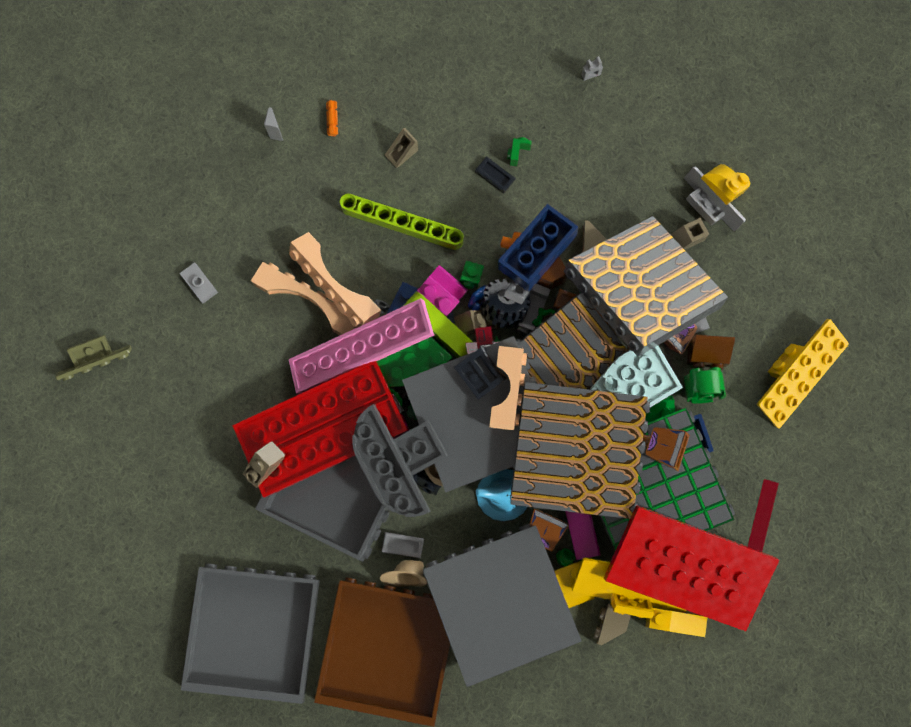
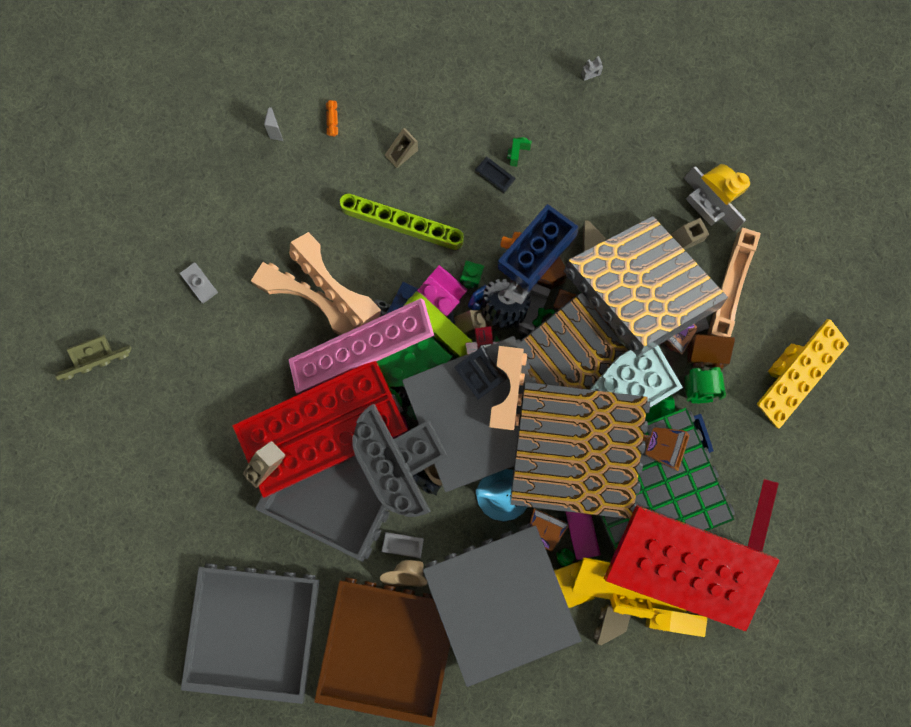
(740, 259): none -> light nougat arch

